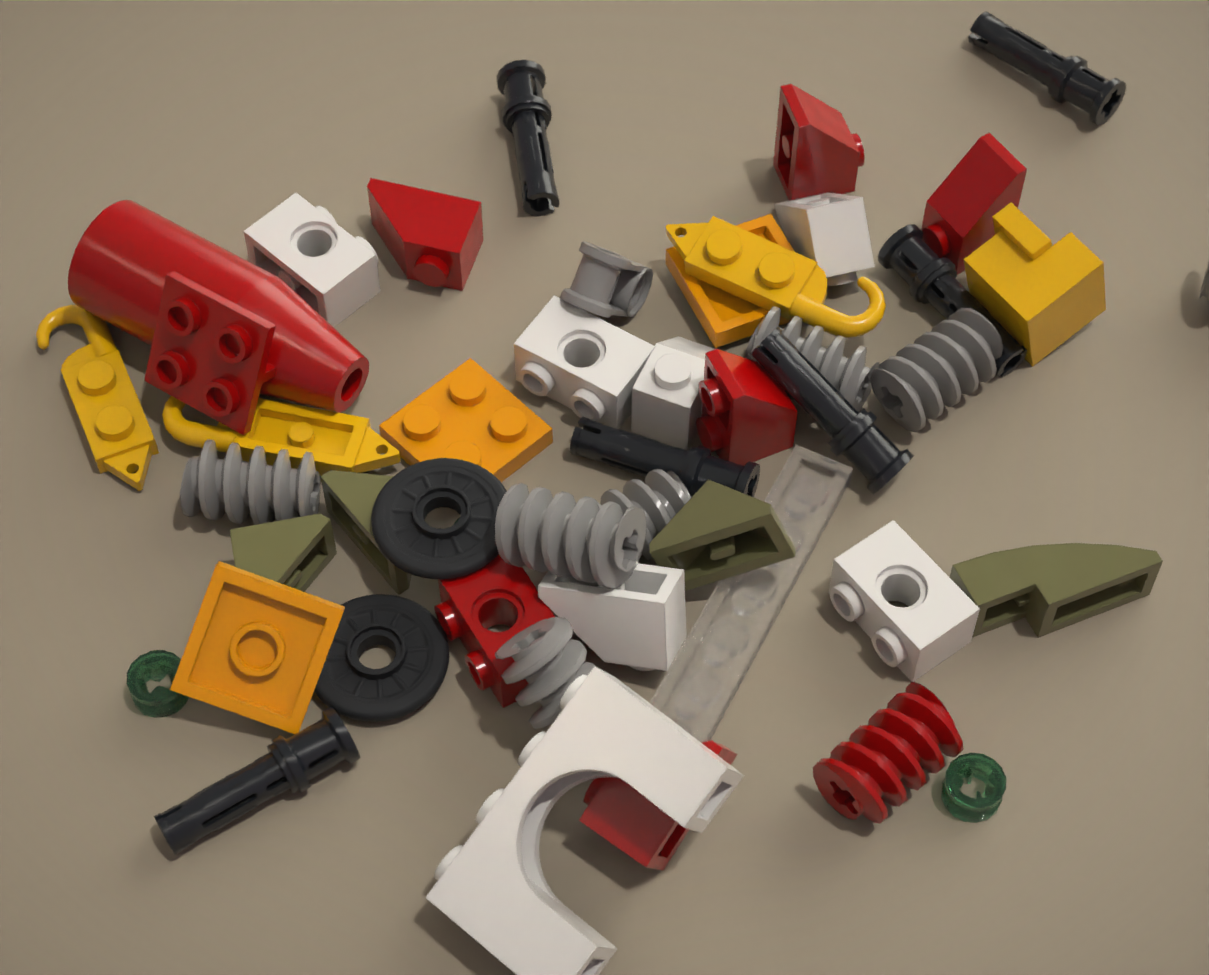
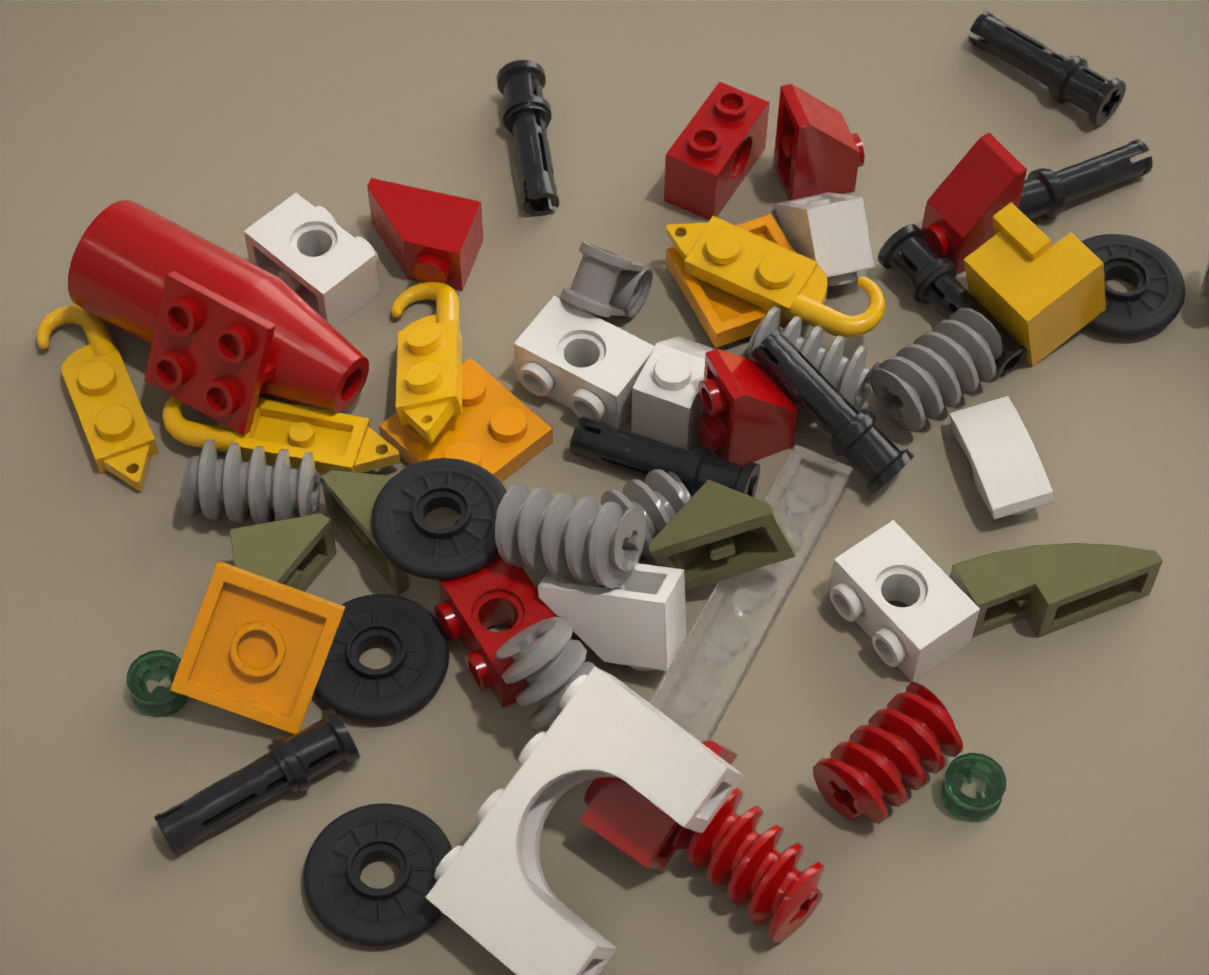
(344, 849): none -> black wheel
(429, 361): none -> yellow plate
(716, 151): none -> red brick
(754, 868): none -> red piece
(1002, 457): none -> white slope
(1049, 191): none -> black pin
(1157, 284): none -> black wheel

